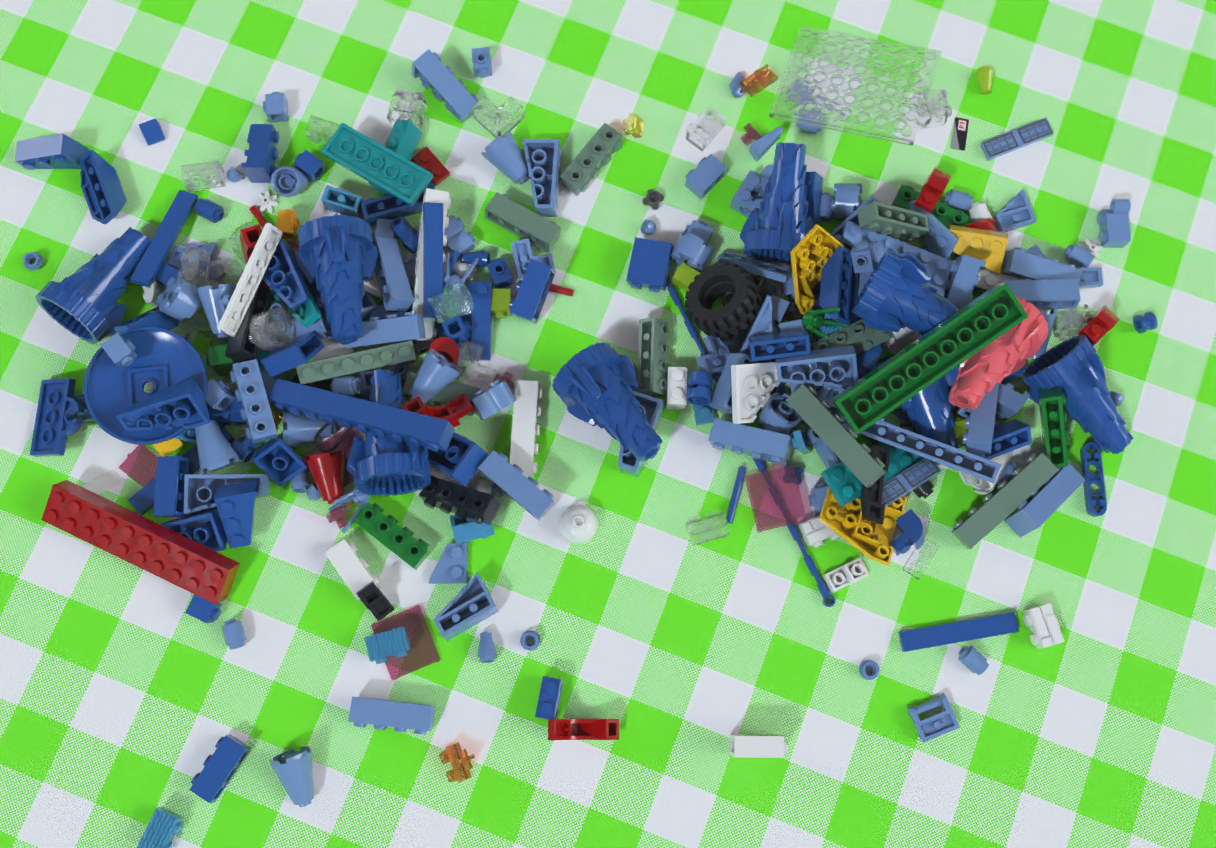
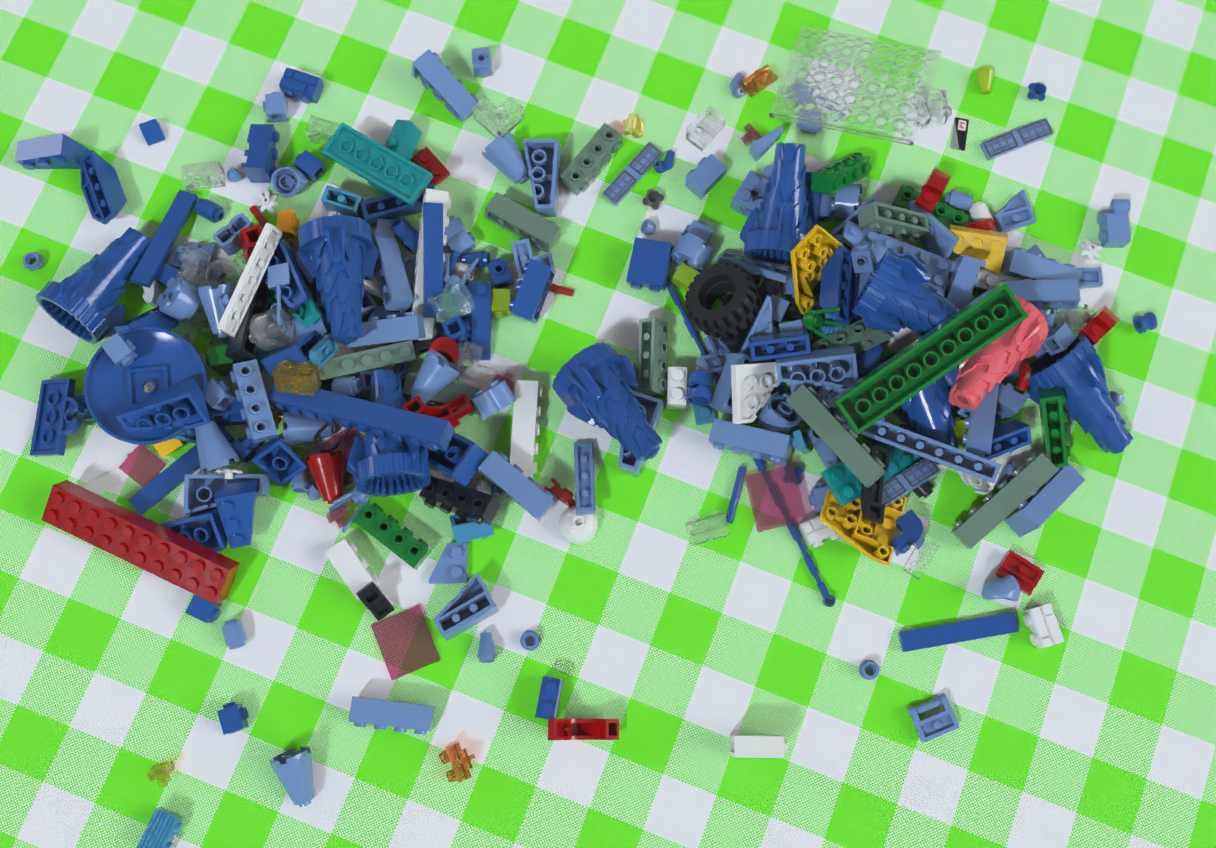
(161, 773): none -> clear yellow tile
(170, 486): blue brick -> none
(219, 768): blue brick -> none
(228, 473): none -> white plant
(229, 235): none -> medium blue brick
(233, 718): none -> blue brick
(278, 276): none -> medium blue piece
(296, 378): none -> clear yellow brick
(301, 85): none -> blue brick
(323, 351): none -> dark azure plate
(387, 644): dark azure brick -> none
(407, 106): clear brick -> none
(563, 495): none -> red plate
(584, 478): none -> medium blue tile
(632, 174): none -> medium blue tile
(665, 165): none -> blue arm
(840, 173): none -> green brick
(845, 575): white slope -> none
(973, 660): medium blue brick -> none
(1002, 588): none -> medium blue hair
(1023, 570): none -> red plate
(1025, 374): none -> red arm
(1040, 88): none -> blue plate
(1059, 339): none -> medium blue brick
(1078, 255): medium blue brick -> none
(1097, 479): blue beam -> none

